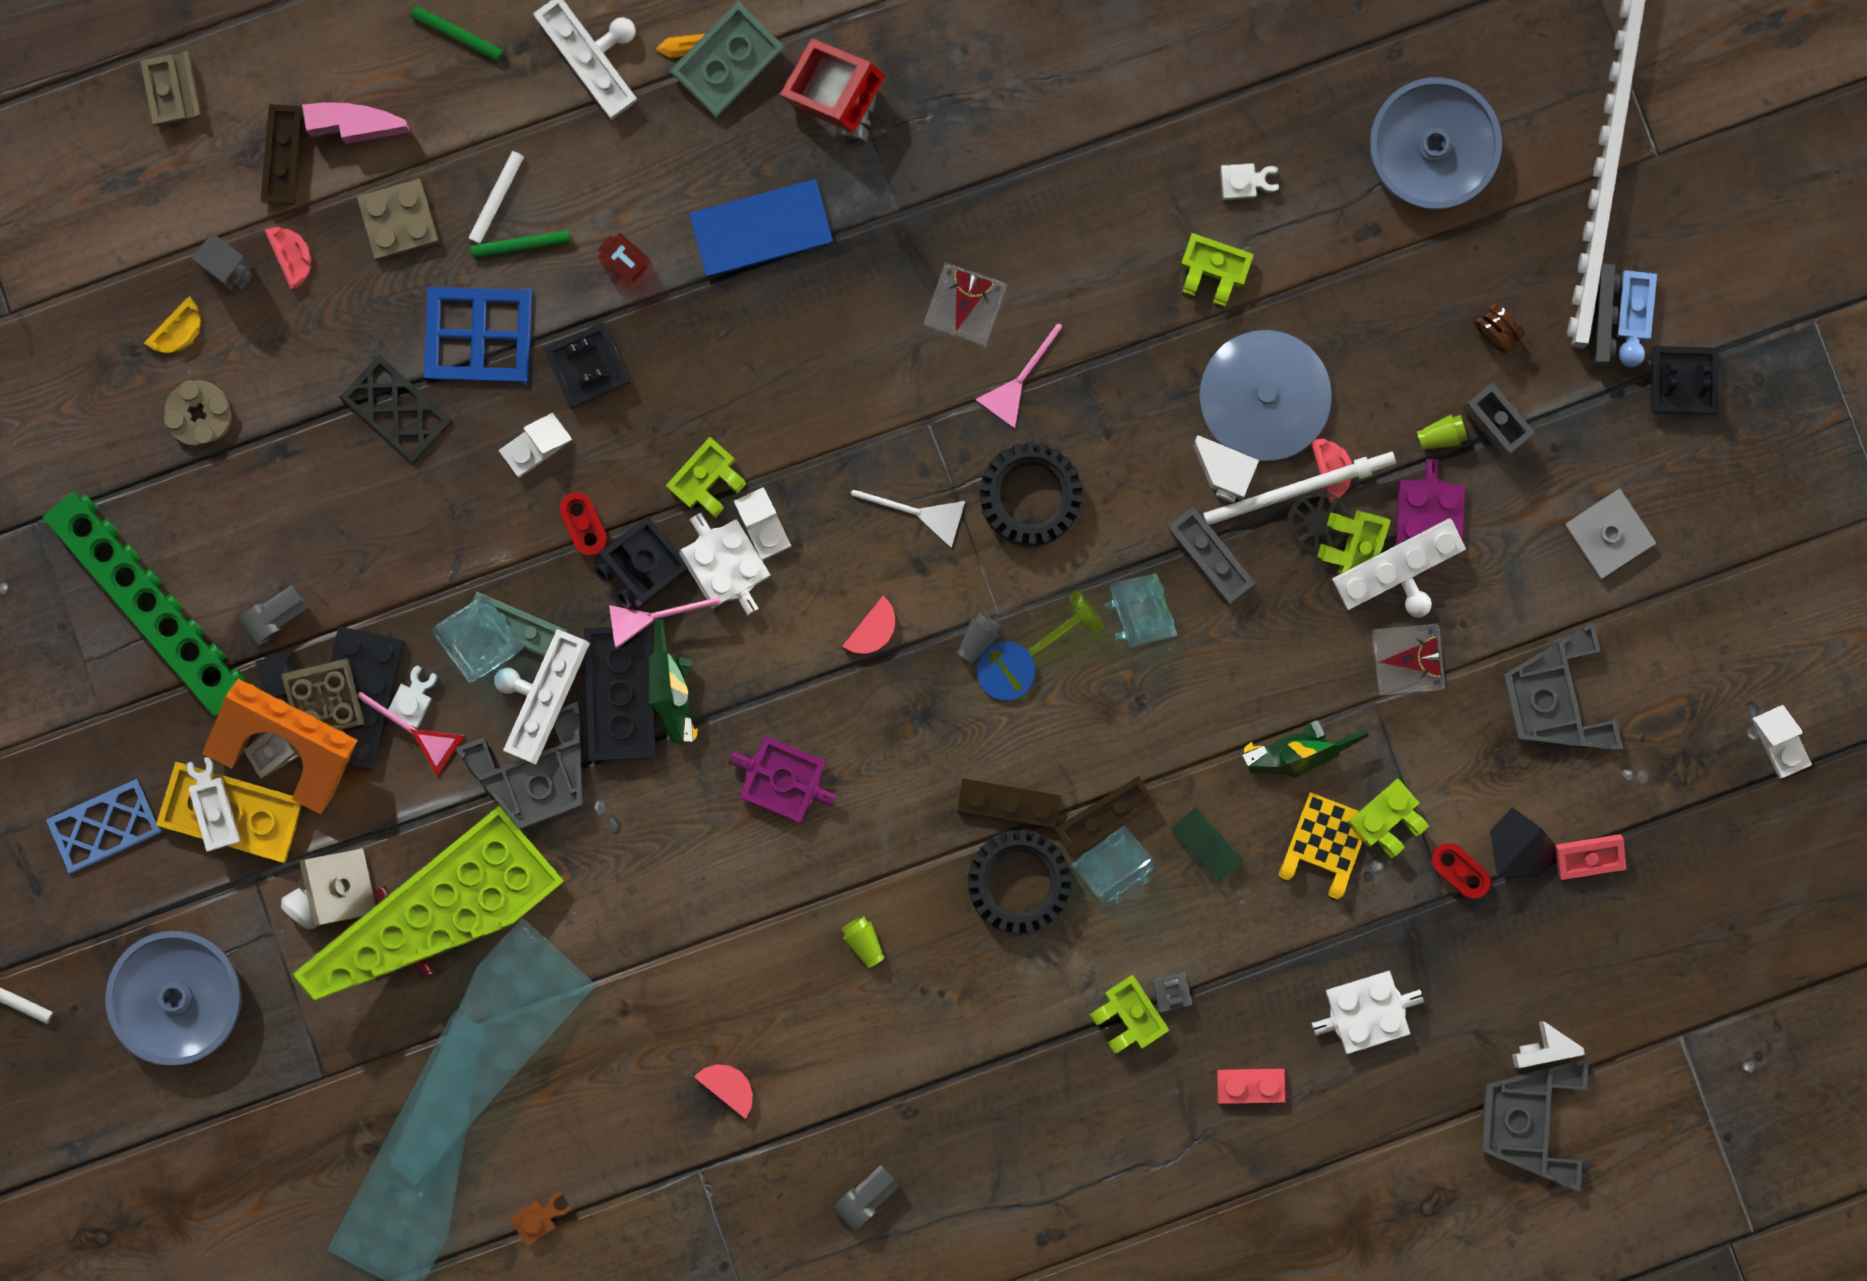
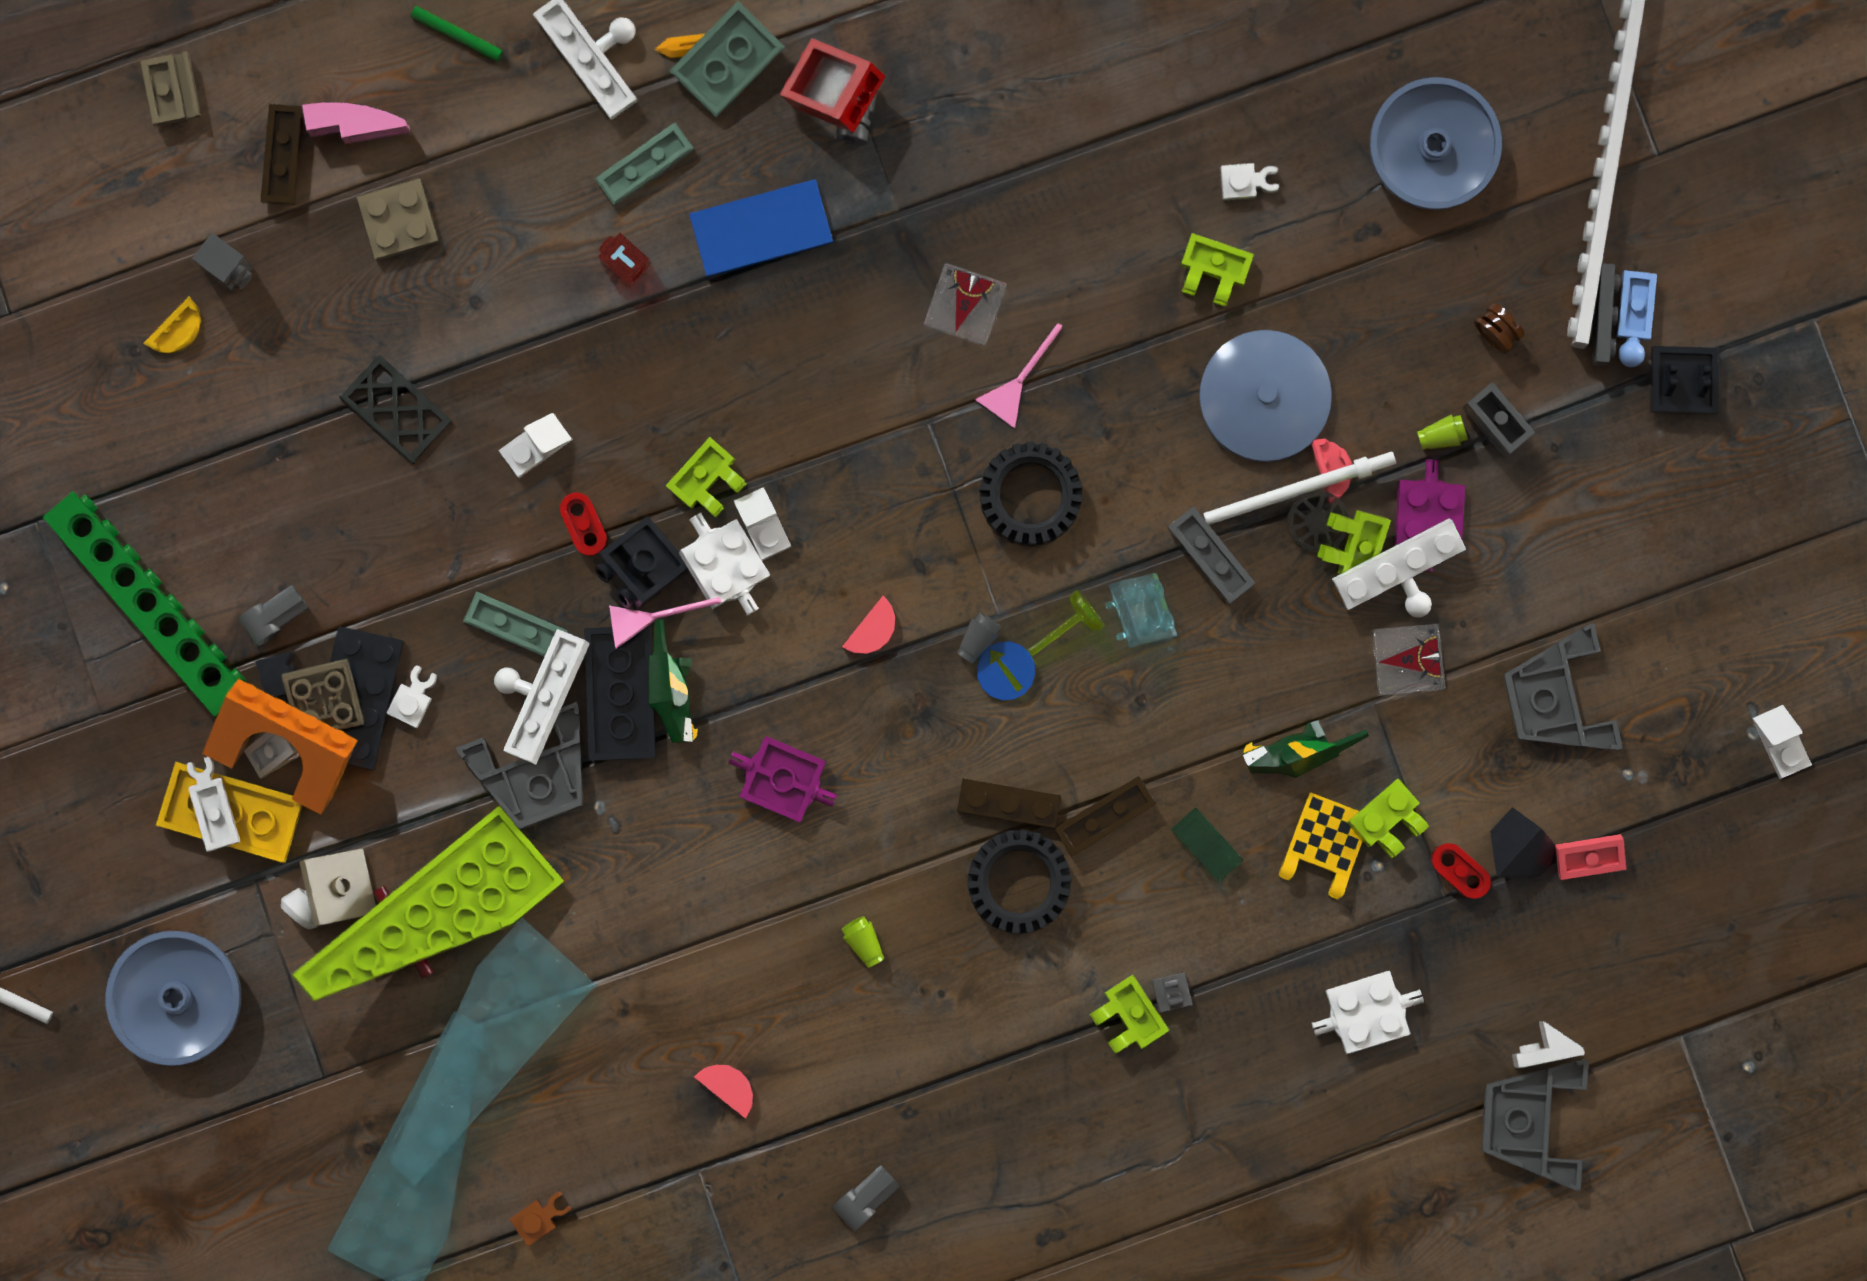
(79, 813): medium blue window -> none
(215, 407): dark tan plate -> none
(291, 254): coral tile -> none
(435, 745): piece -> none
(477, 639): clear light blue plate -> none
(478, 334): blue window -> none
(496, 197): white bar -> none
(520, 244): green bar -> none
(587, 365): black plate -> none
(644, 164): none -> sand green tile
(940, 519): white piece -> none
(1114, 866): clear light blue plate -> none
(1225, 468): white slope -> none
(1250, 1086): coral plate -> none
(1609, 534): light grey plate -> none

